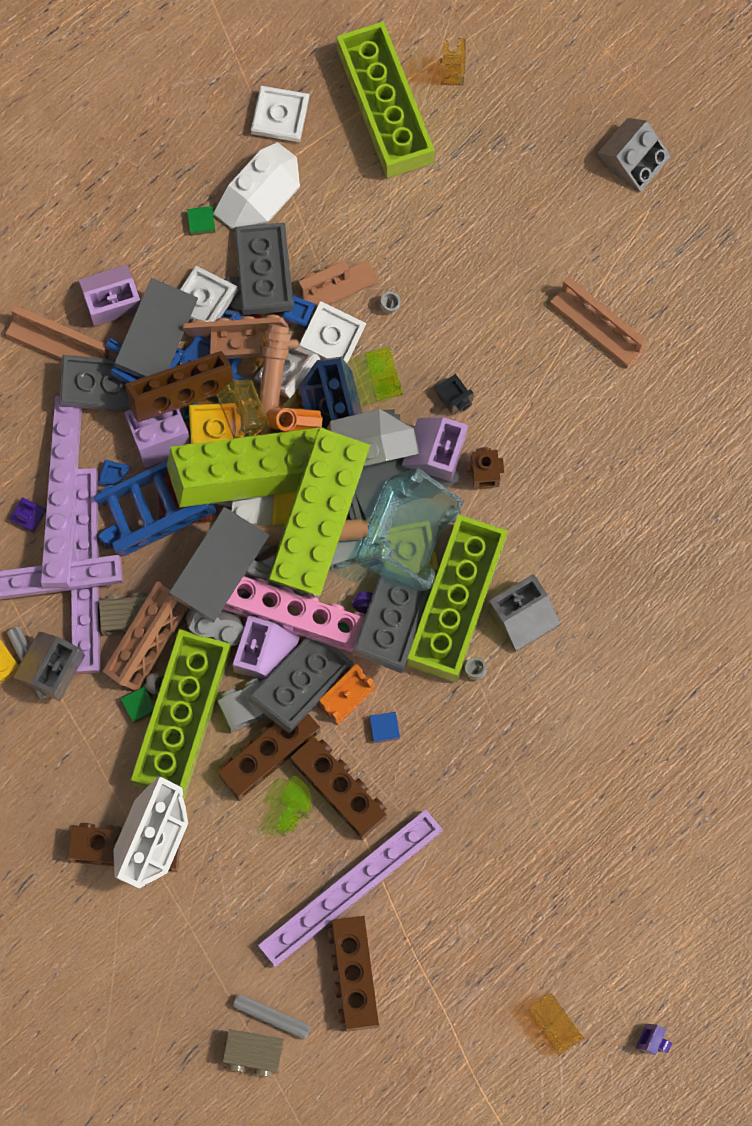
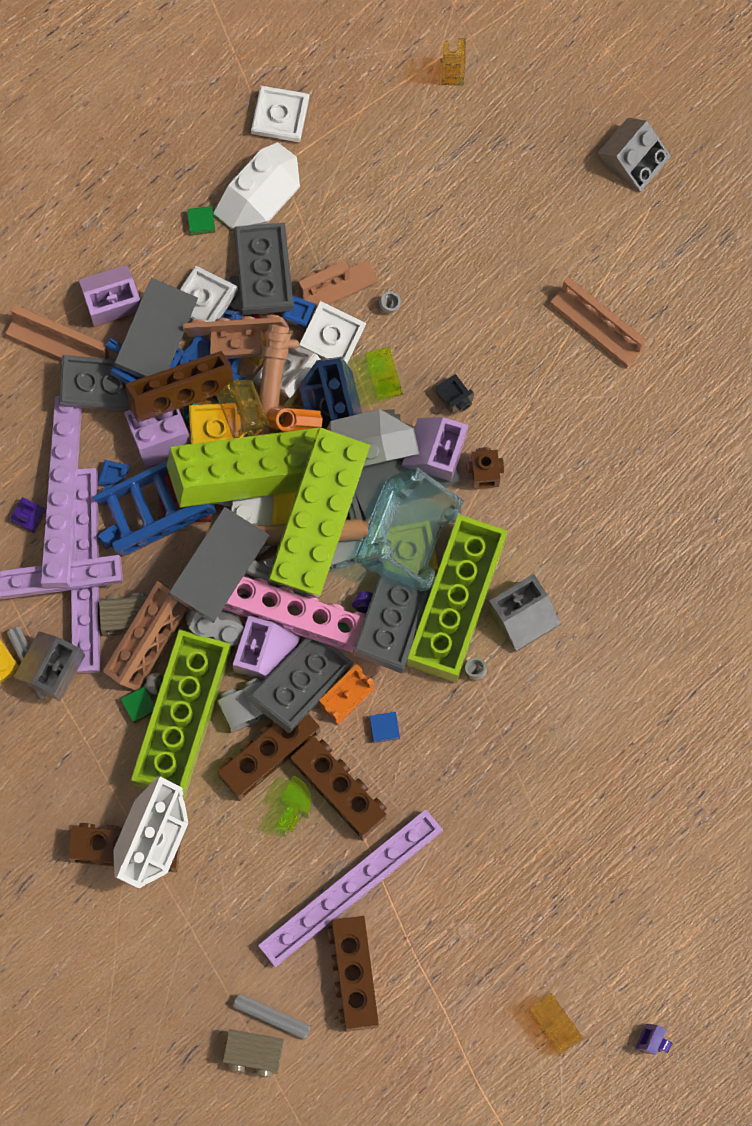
(385, 99): lime brick -> none

